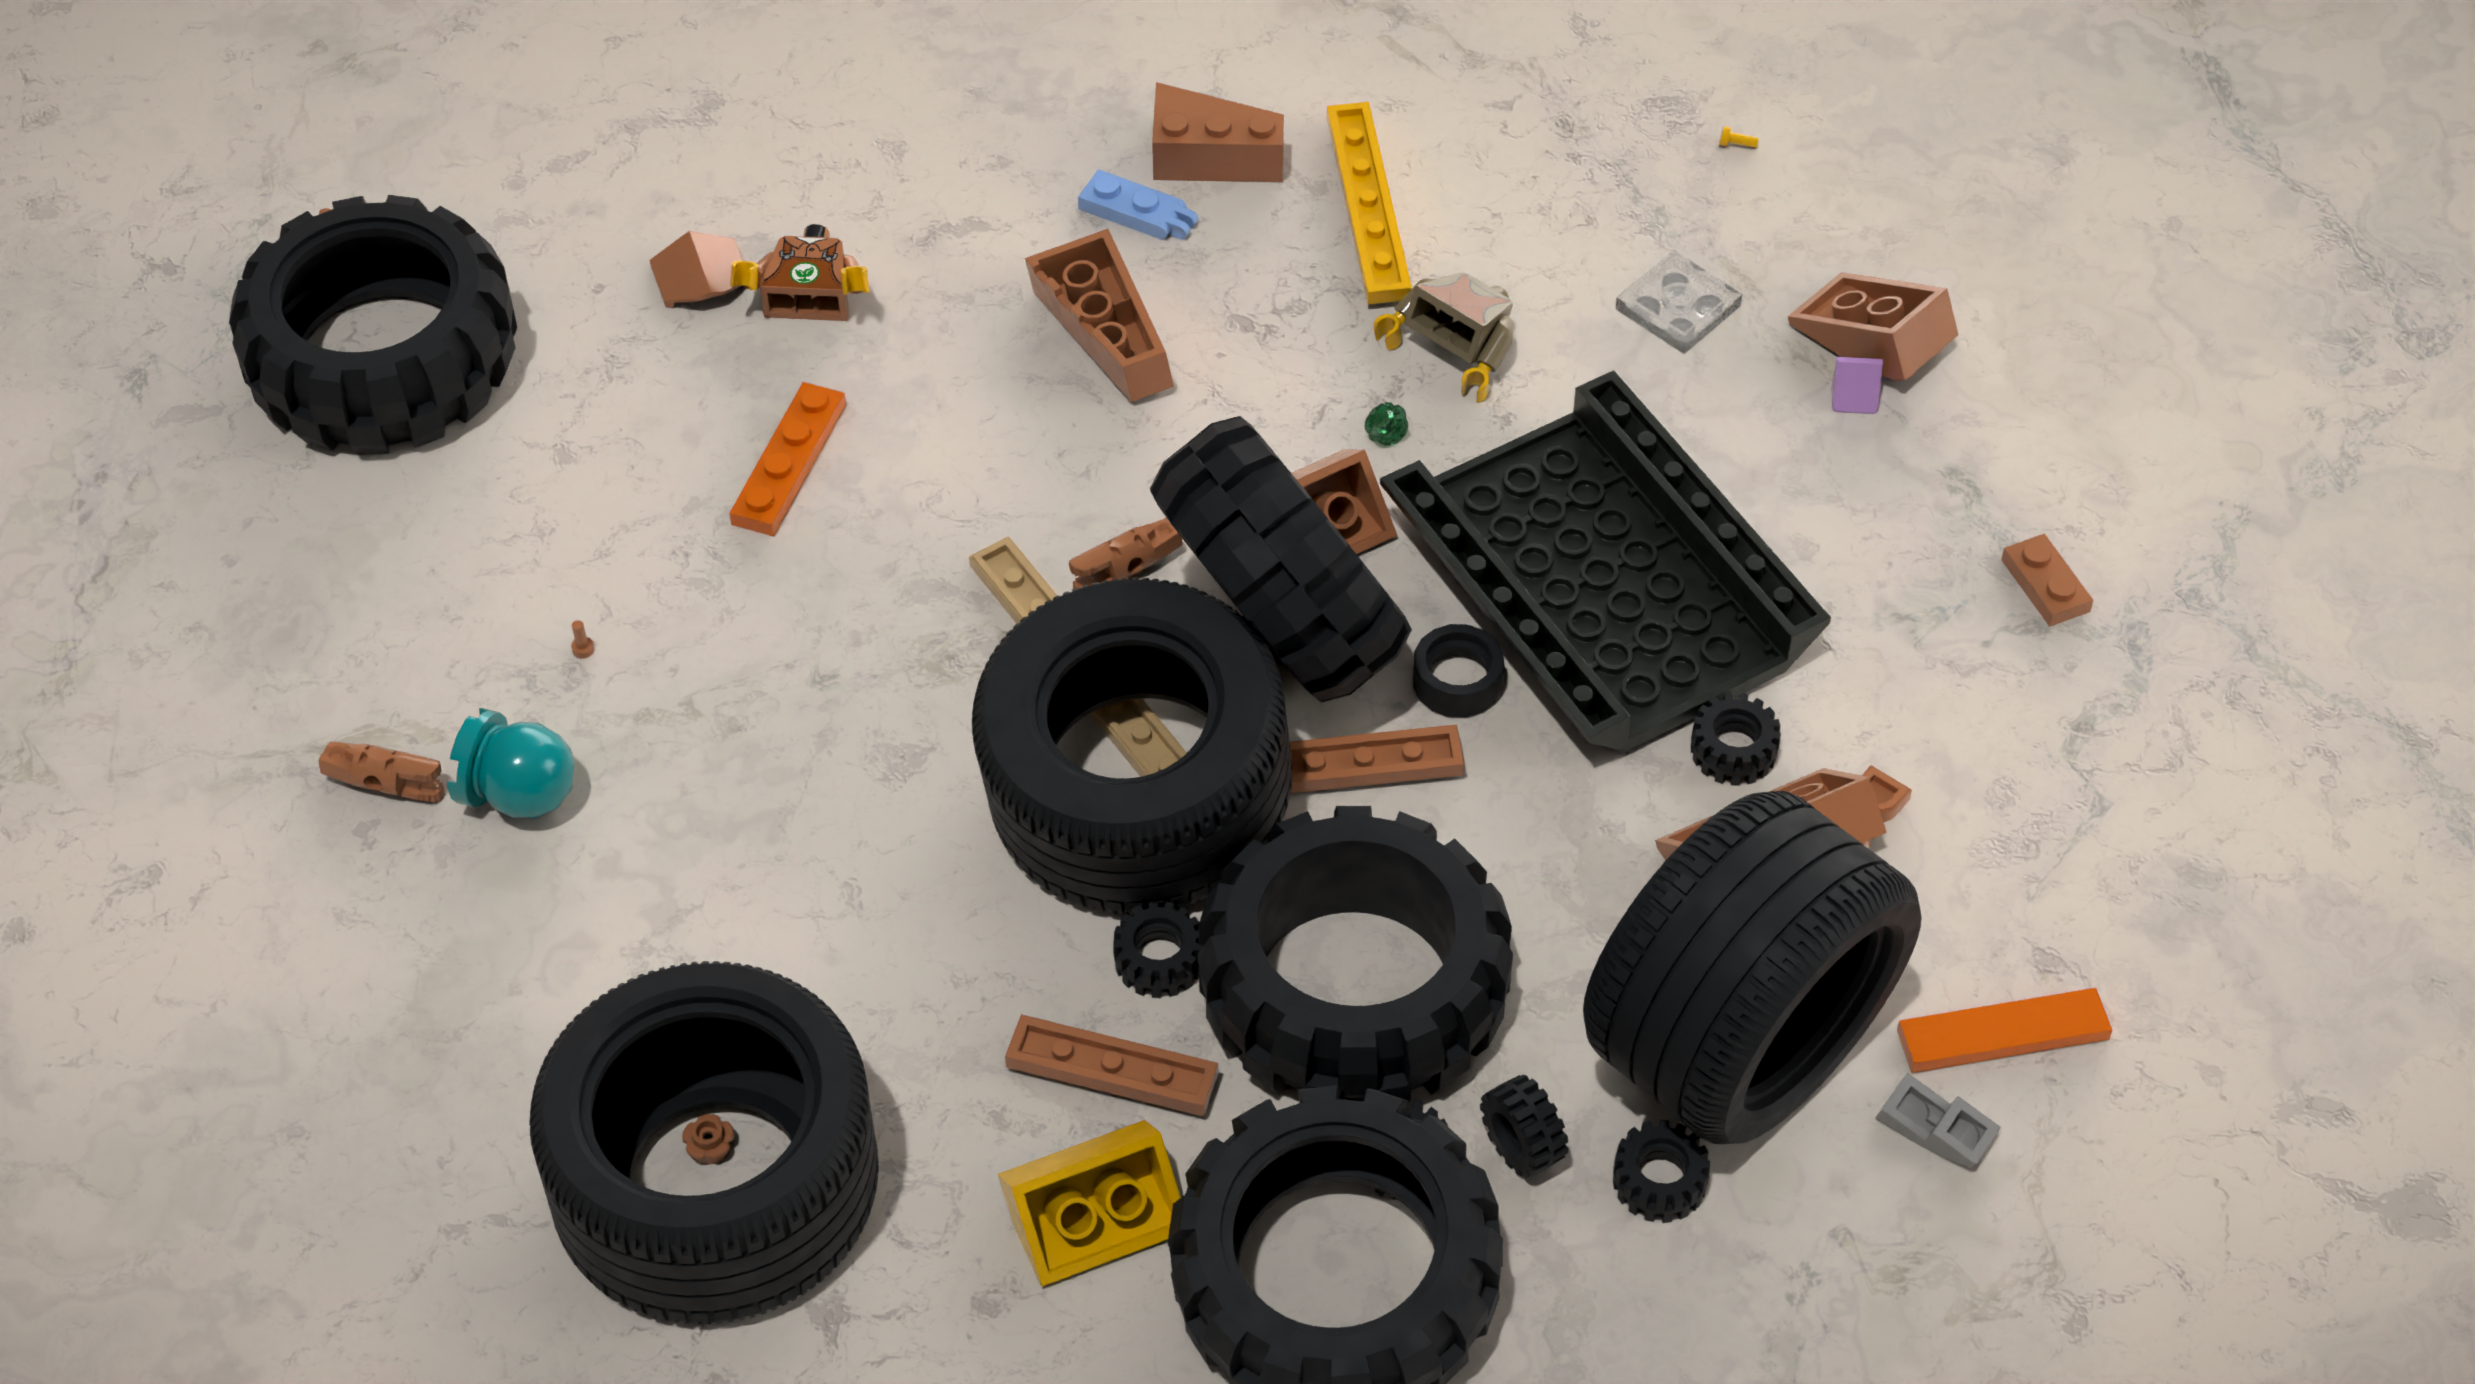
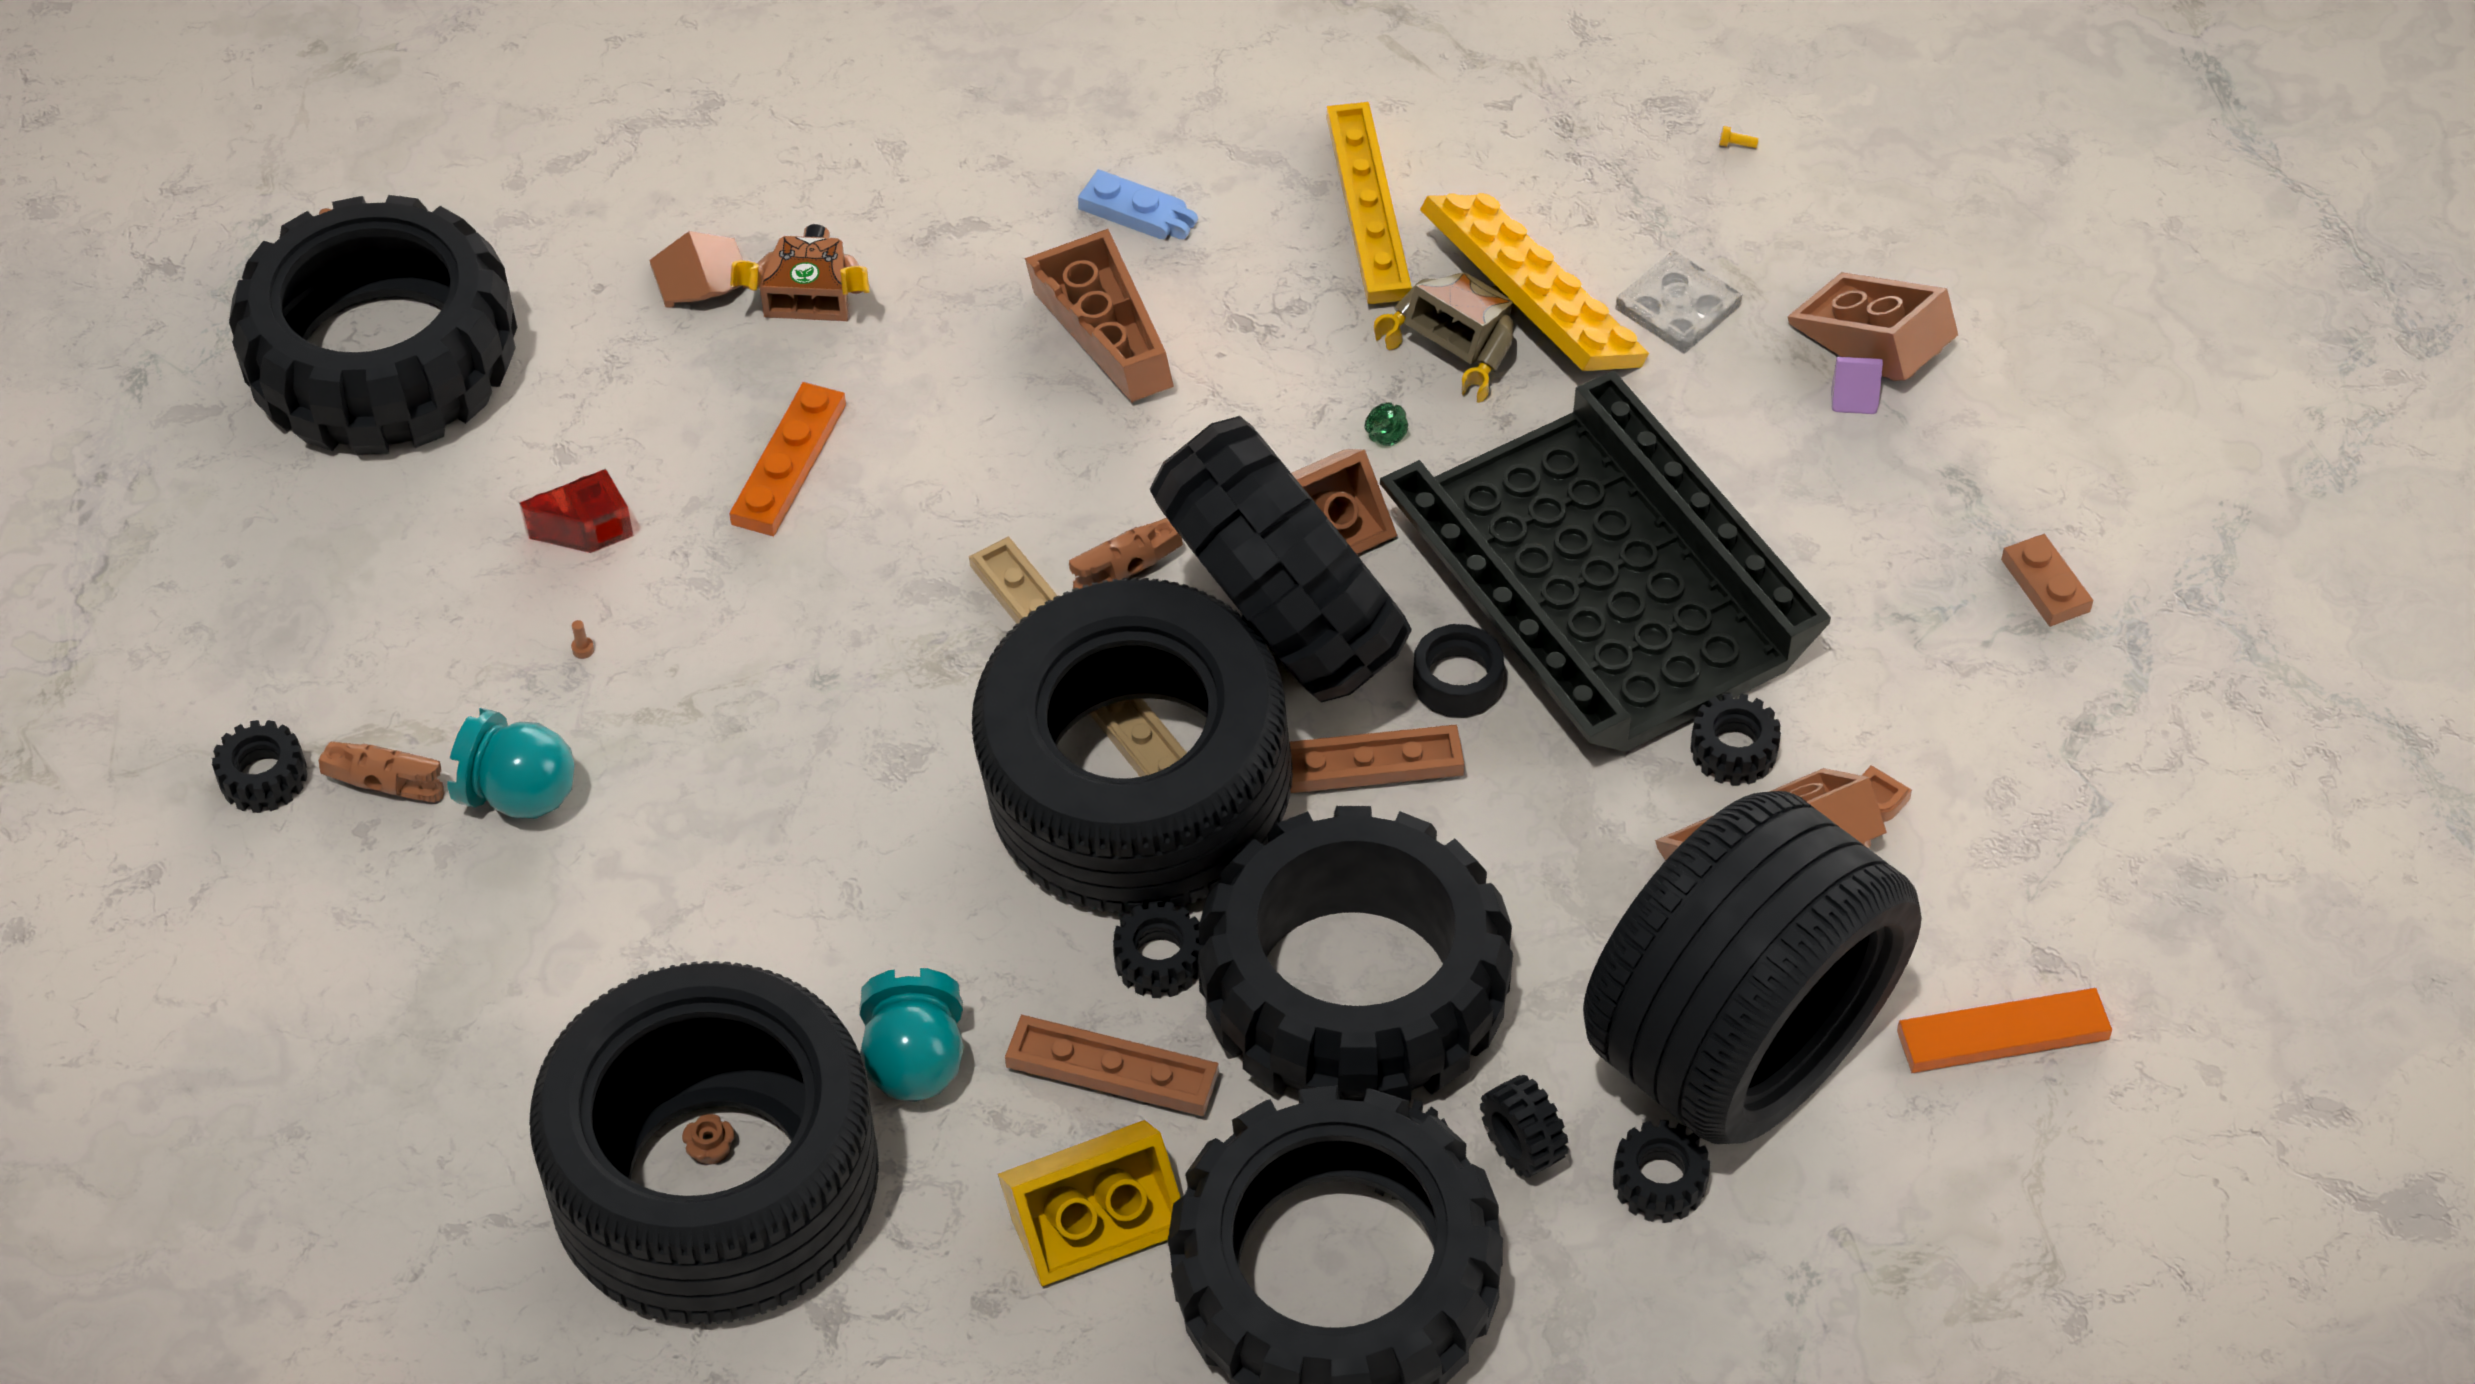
(252, 745): none -> black tyre
(579, 514): none -> clear red slope
(911, 1033): none -> teal tile
(1214, 139): nougat wedge -> none
(1535, 282): none -> yellow plate
(1946, 1129): light grey slope -> none

